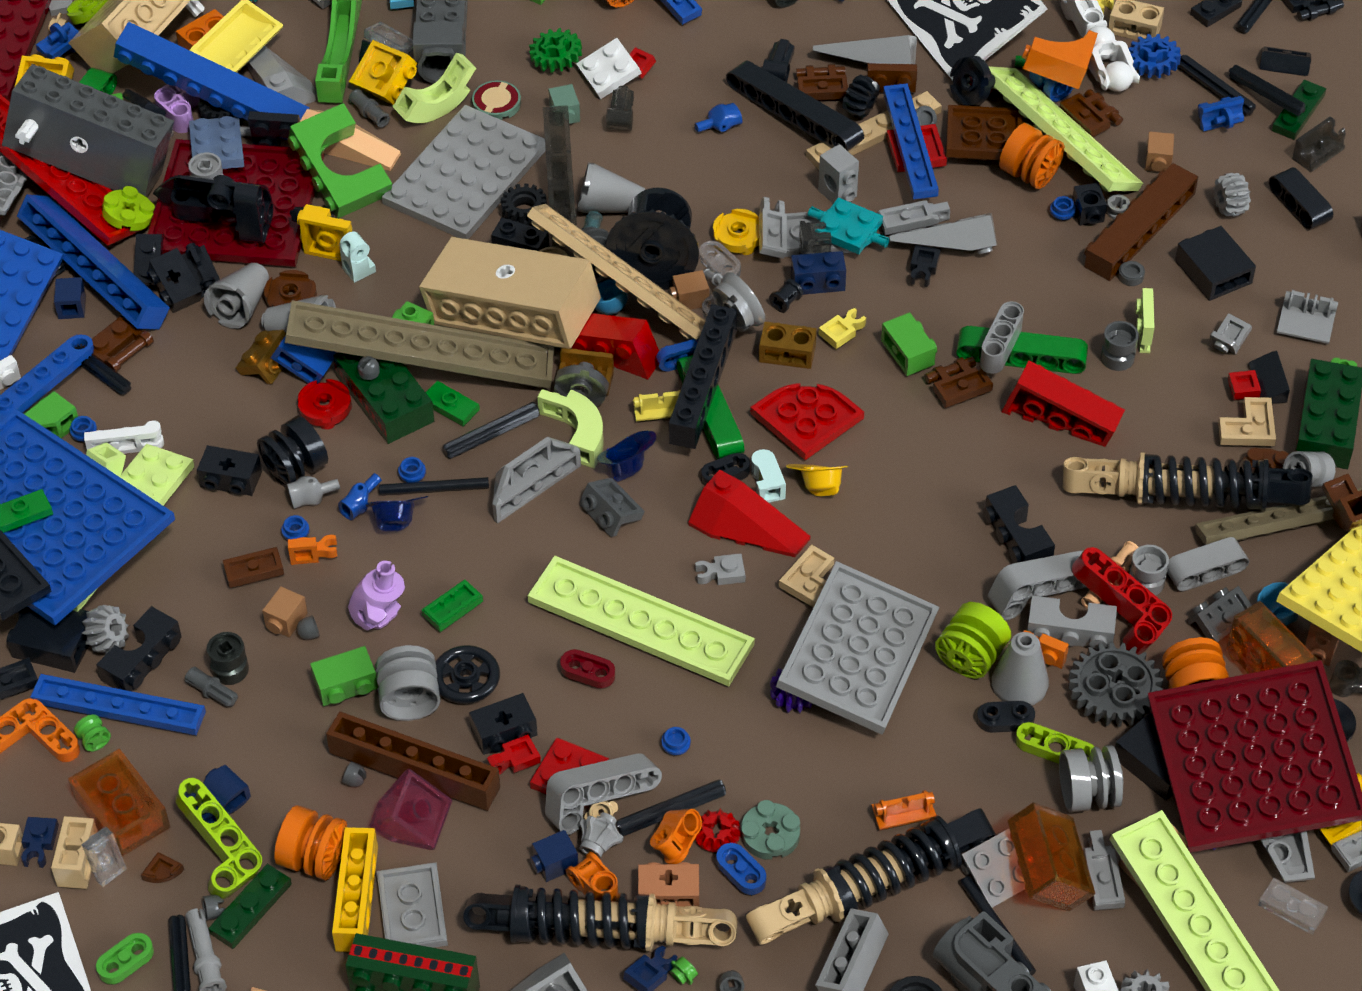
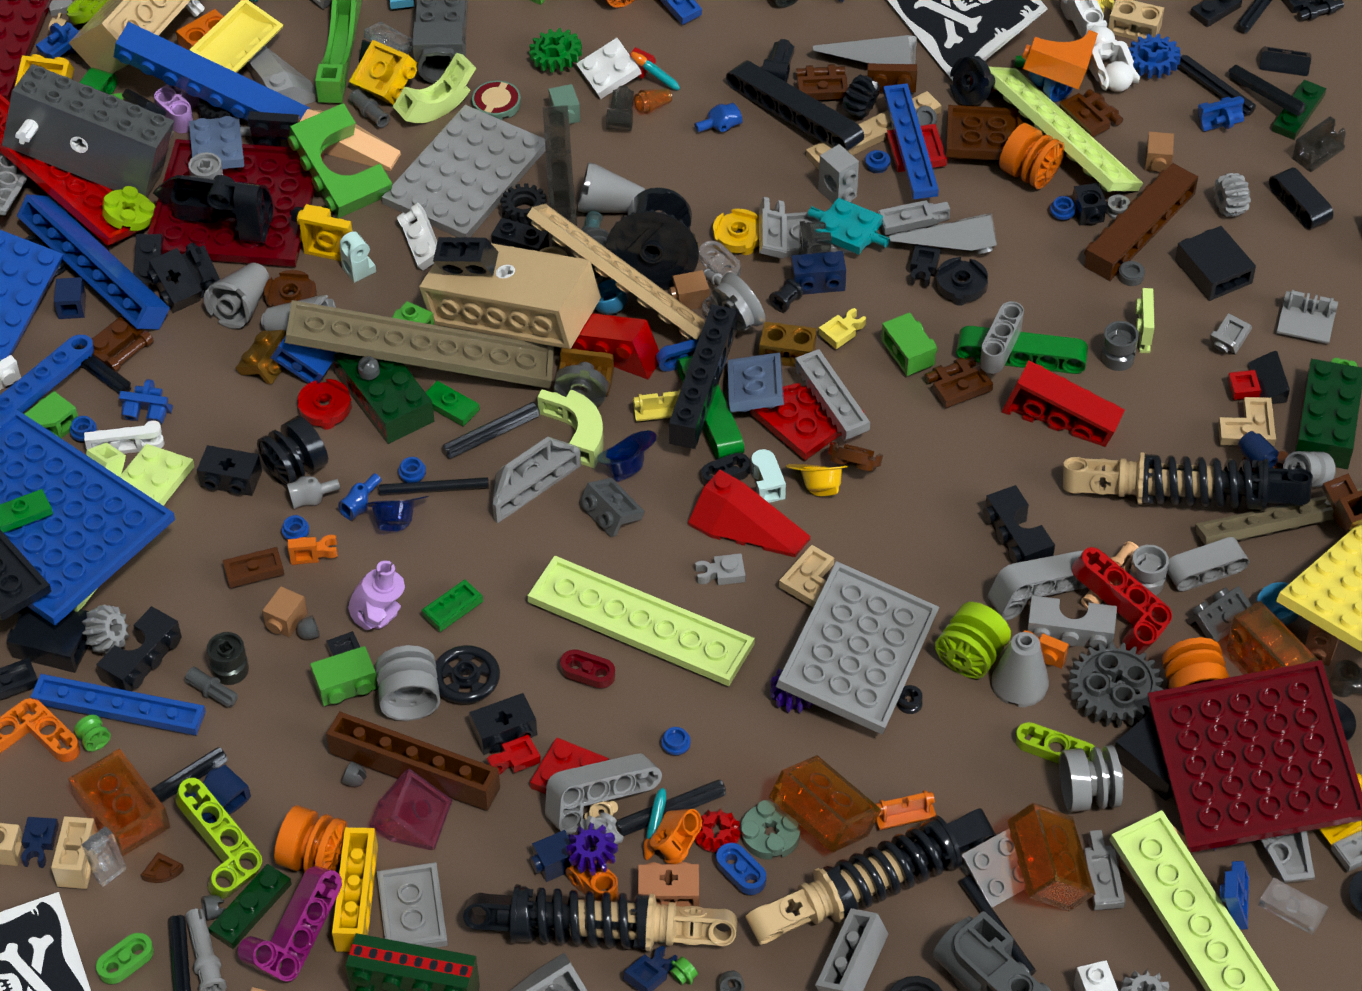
(145, 398): none -> blue hips
(195, 770): none -> black axle
(315, 881): none -> magenta beam
(342, 643): none -> black plate
(419, 235): none -> white plate
(465, 256): none -> black brick
(592, 838): none -> dark purple gear
(641, 60): none -> teal piece
(651, 99): none -> clear orange cone
(654, 822): none -> teal piece
(755, 382): none -> sand blue plate
(825, 803): none -> clear orange brick
(832, 394): none -> light grey gear
(859, 455): none -> reddish brown plate
(877, 161): none -> blue plate
(910, 707): none -> black bush
(959, 291): none -> black plate
(1006, 716): black plate -> none
(1236, 893): none -> blue plate
(1256, 447): none -> dark blue brick

